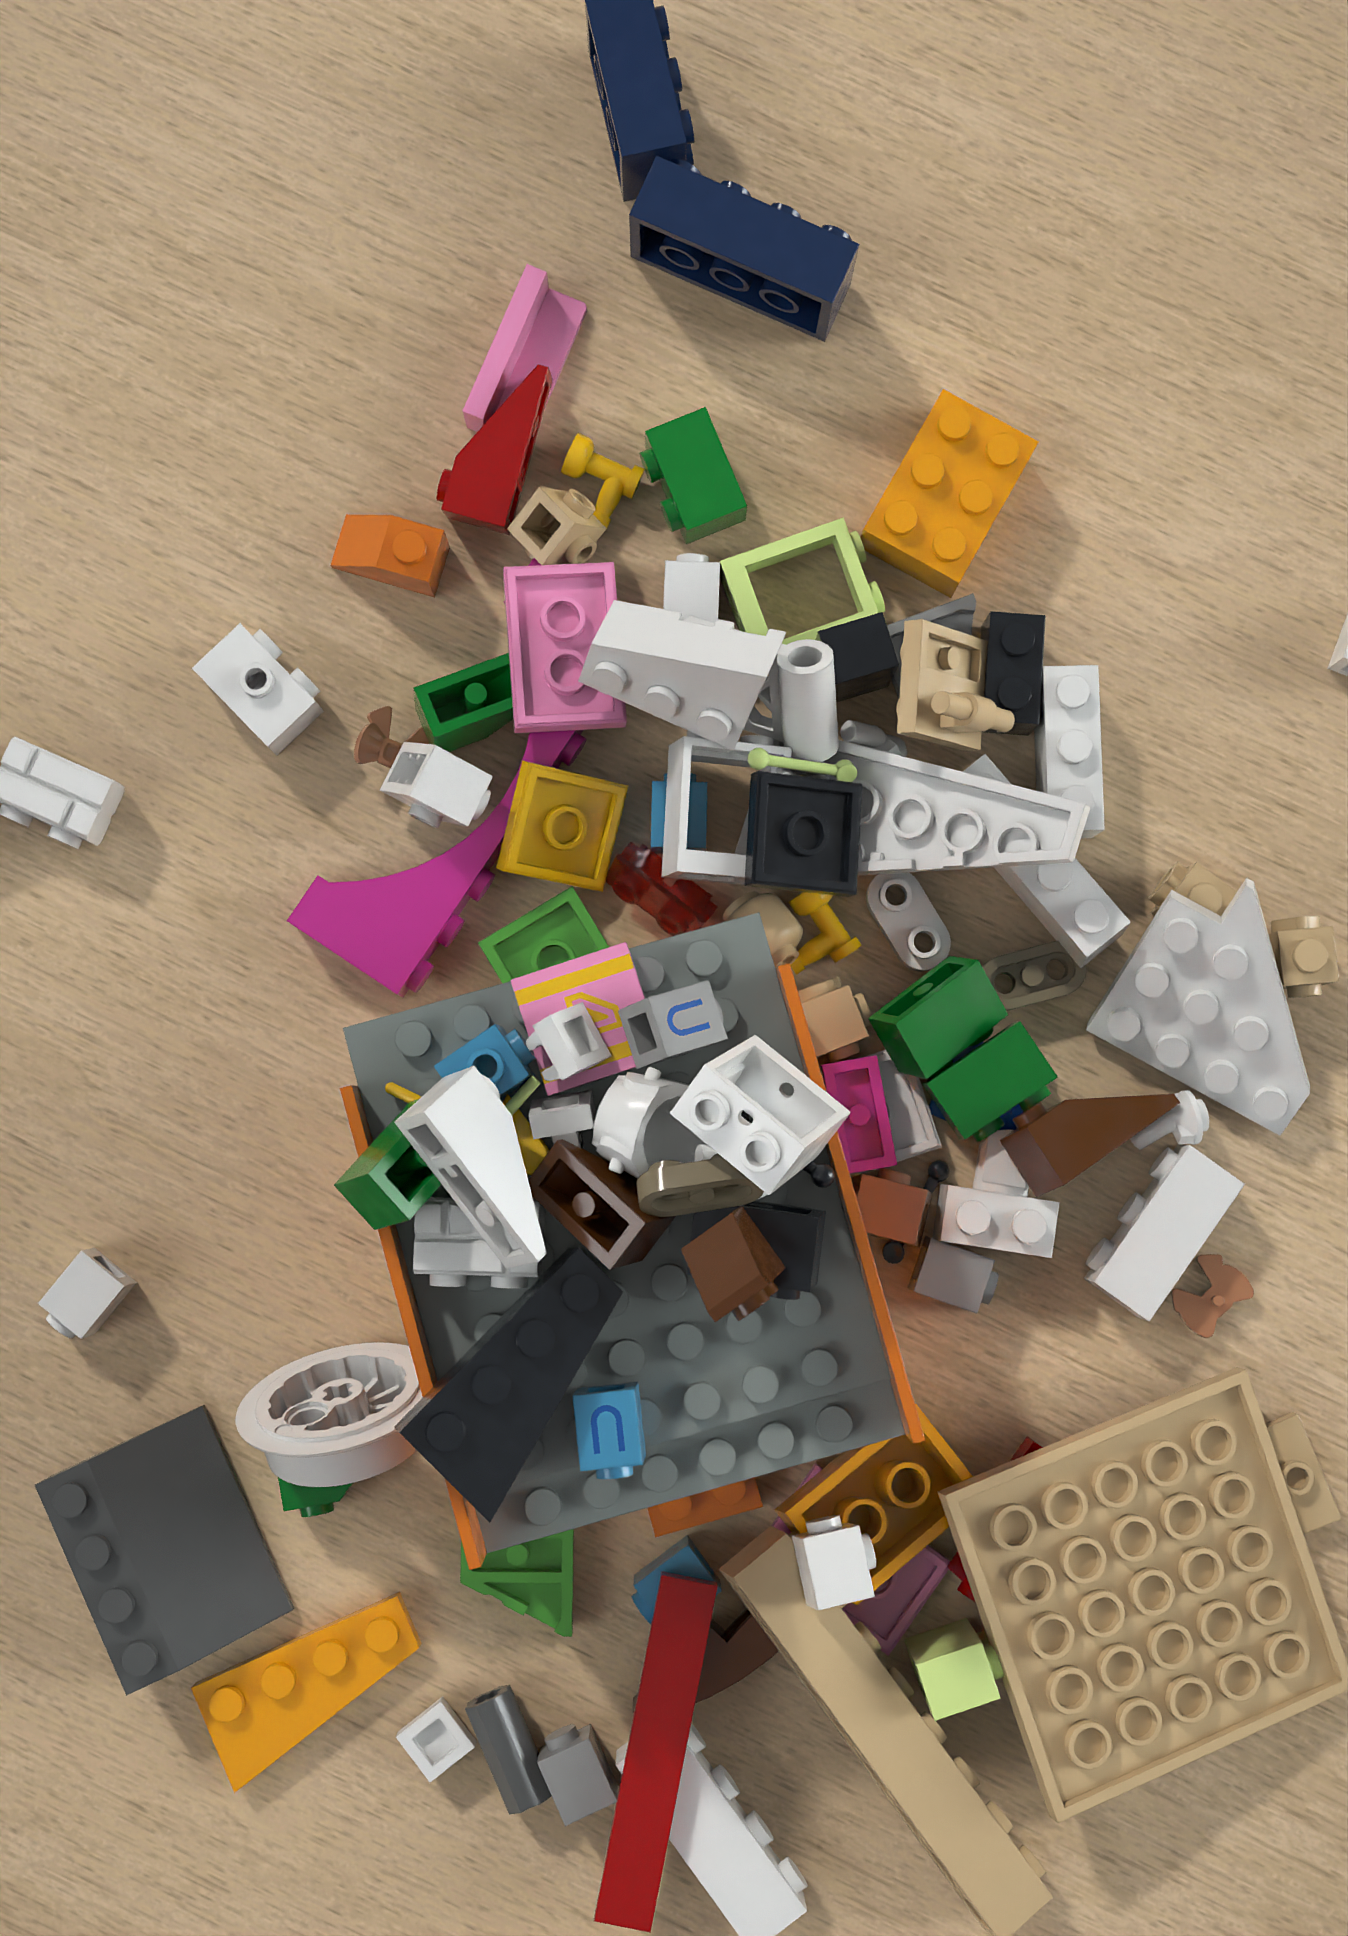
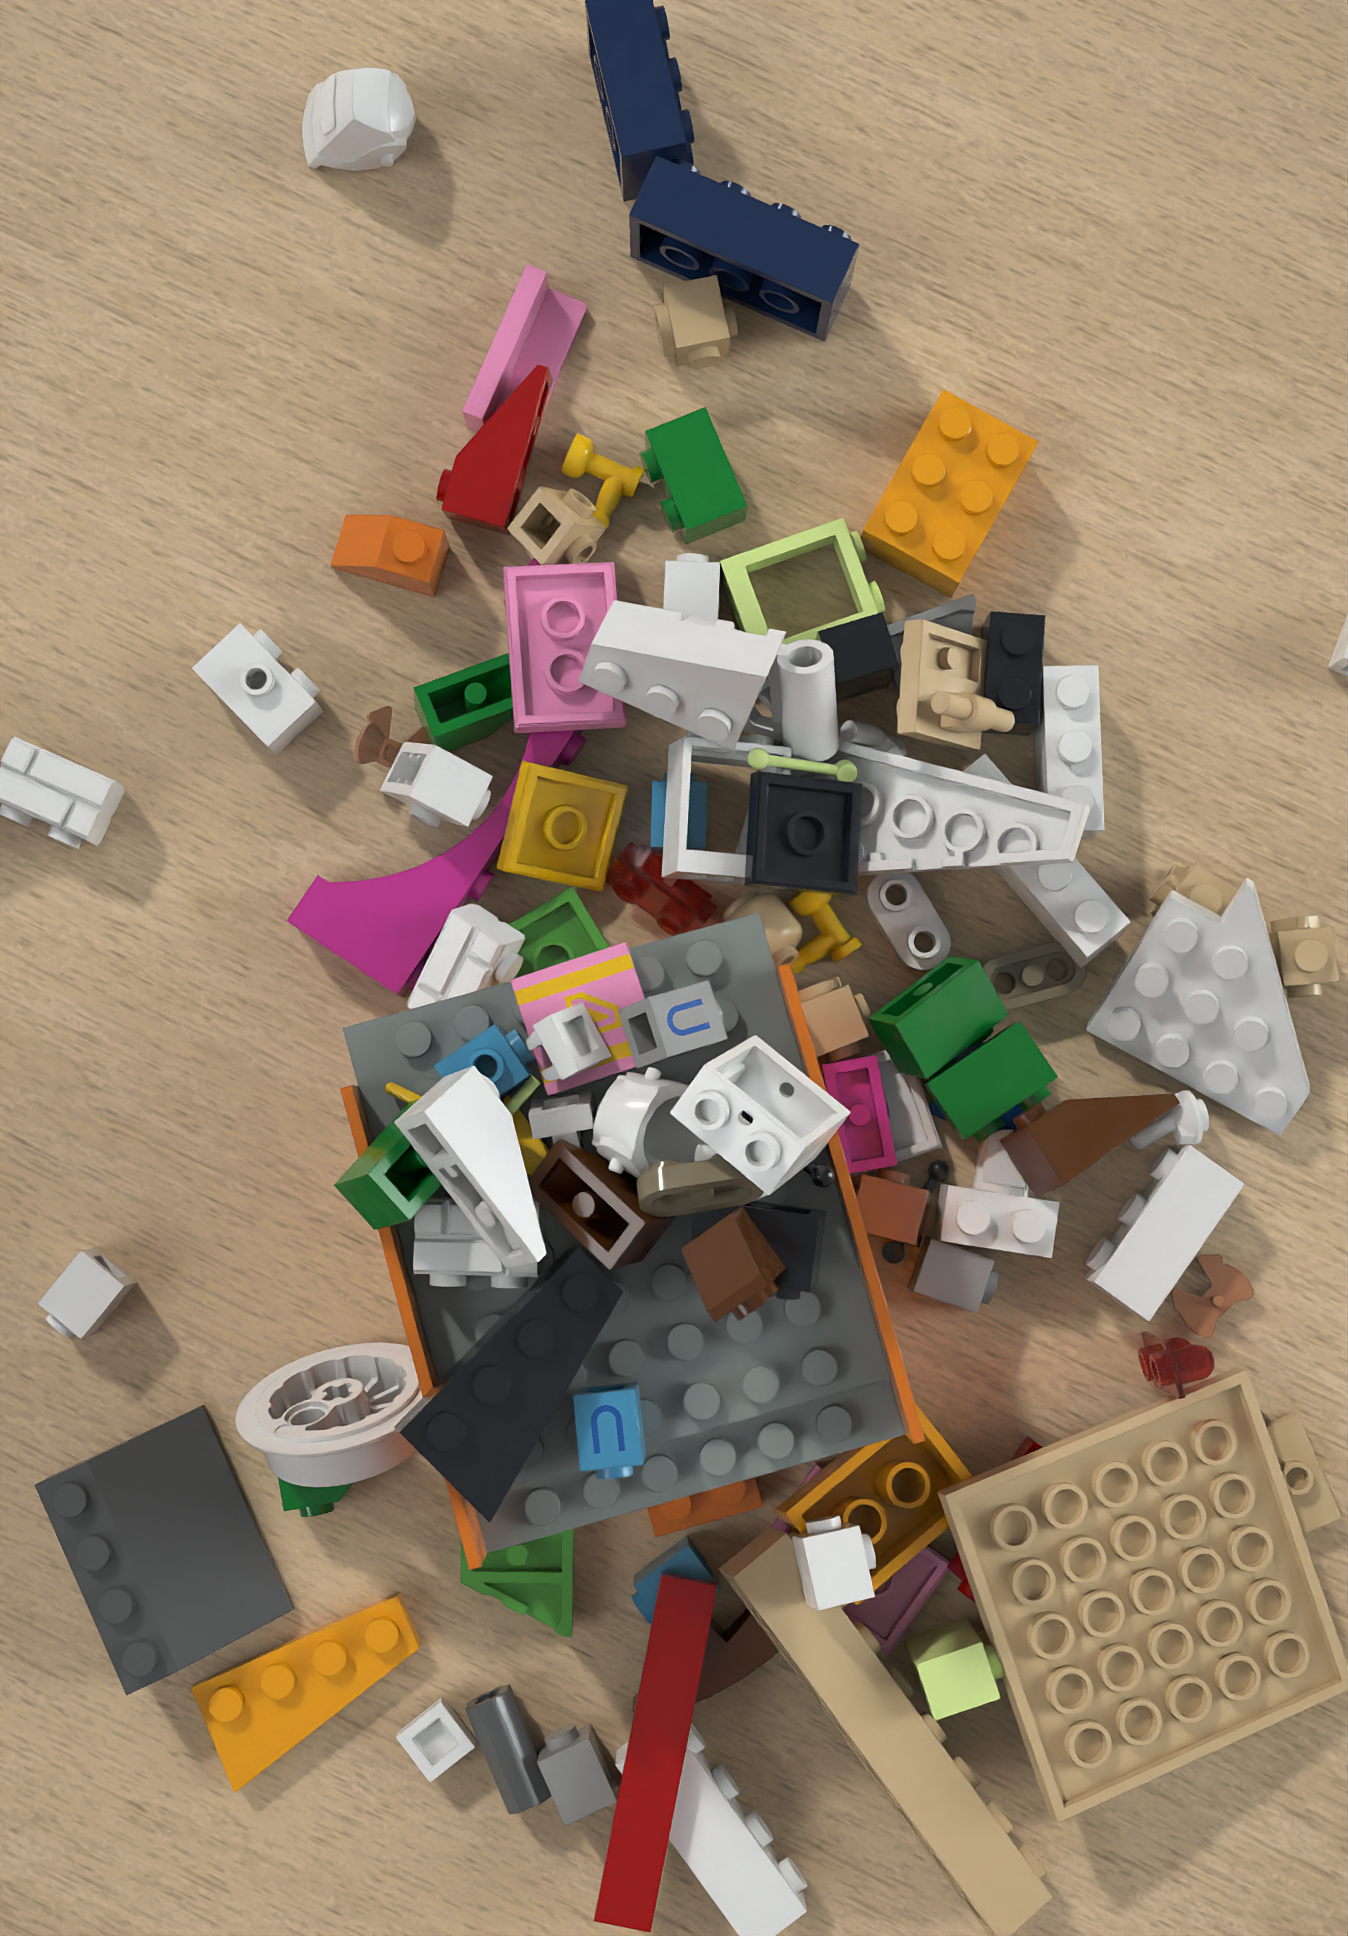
(357, 120): none -> white helmet
(468, 956): none -> white brick
(695, 322): none -> tan brick
(1173, 1362): none -> clear red hinge

